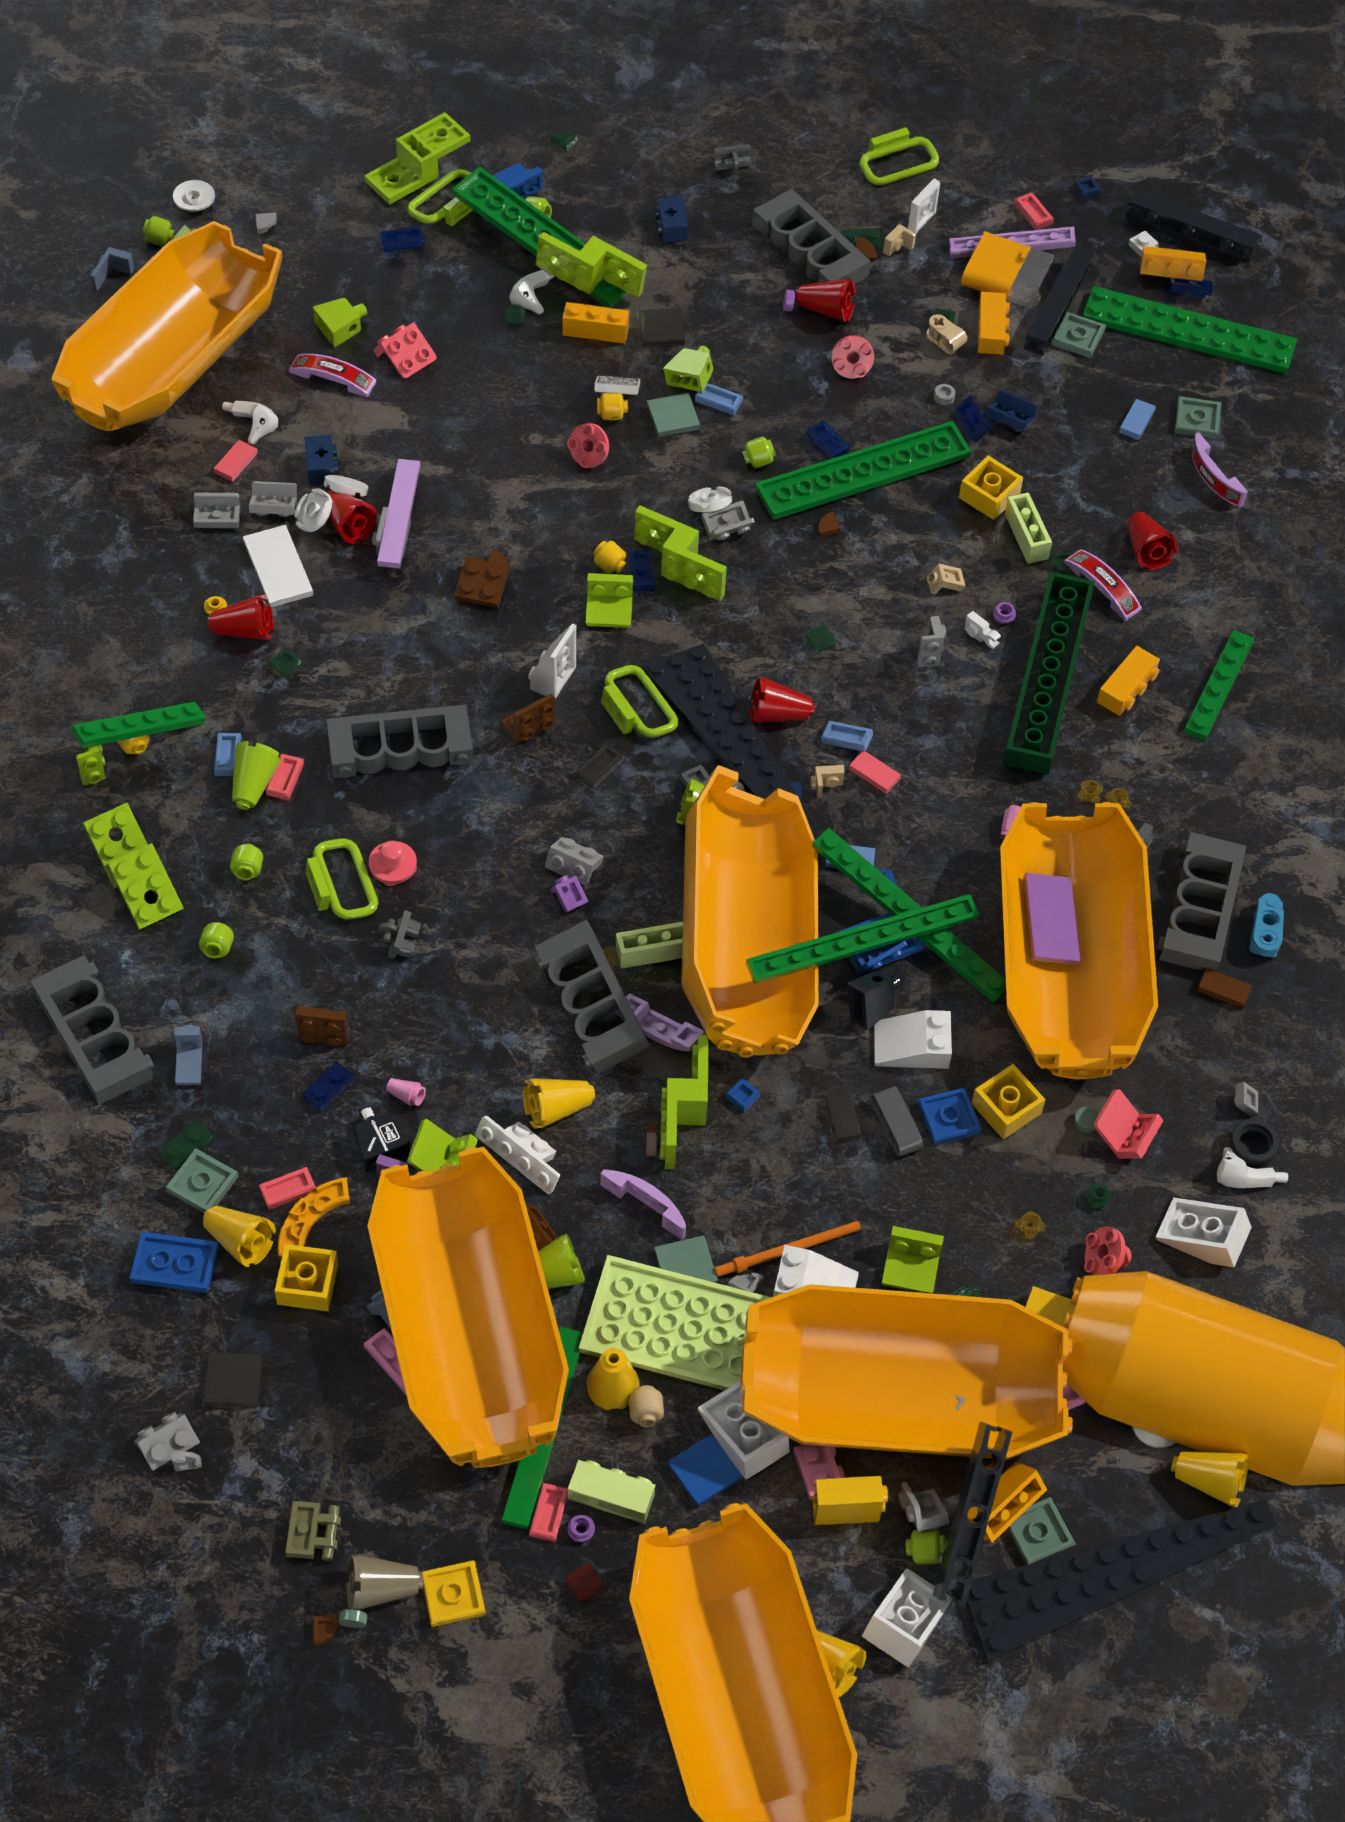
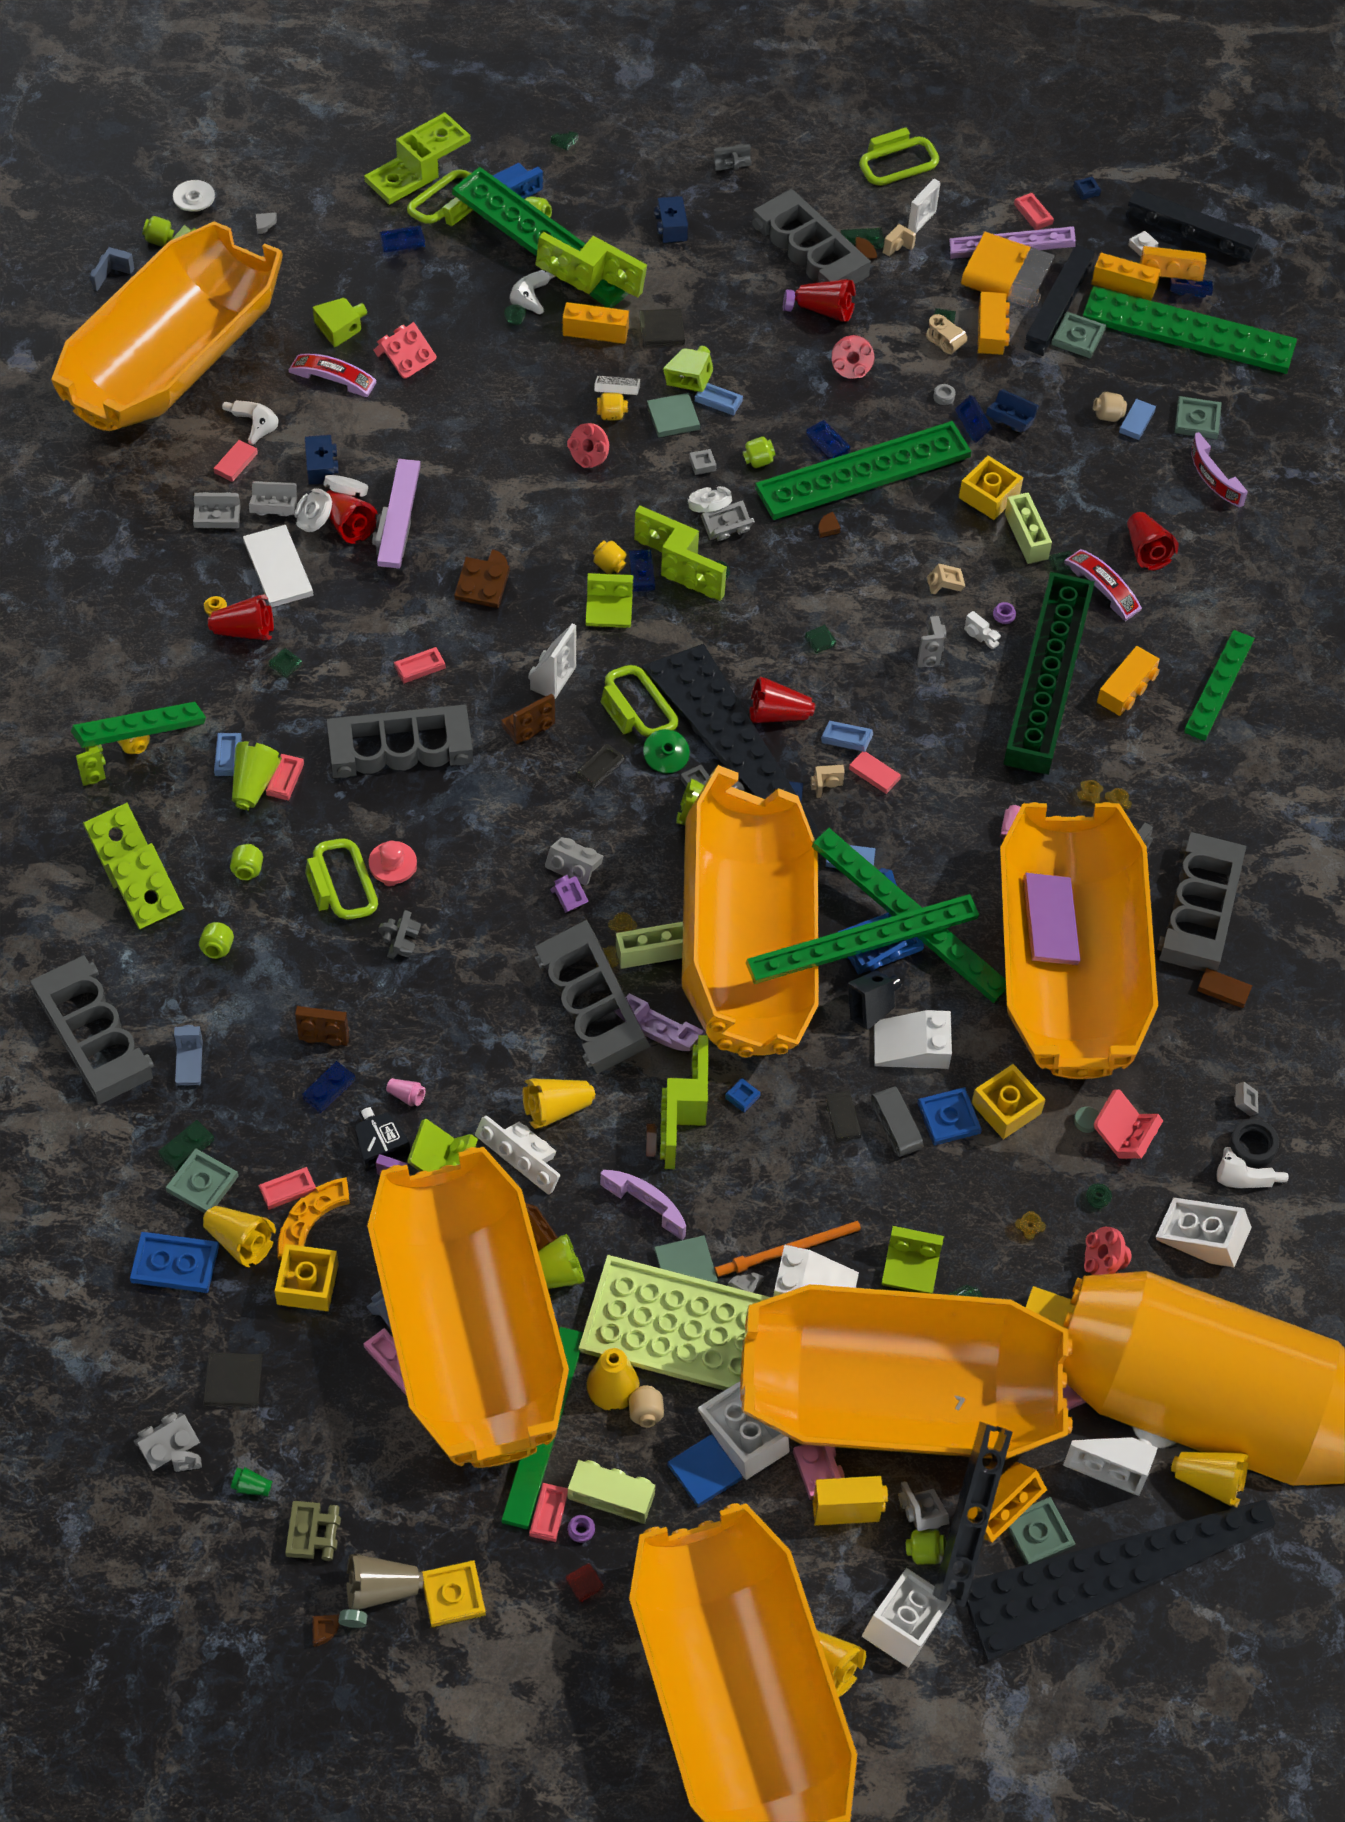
(249, 1482): none -> green cone
(419, 665): none -> coral tile
(622, 918): none -> clear yellow plate
(659, 758): none -> green dish
(702, 461): none -> light grey plate
(1110, 406): none -> tan head
(1114, 1461): none -> white slope
(1125, 276): none -> light orange brick
(1270, 912): dark azure piece -> none

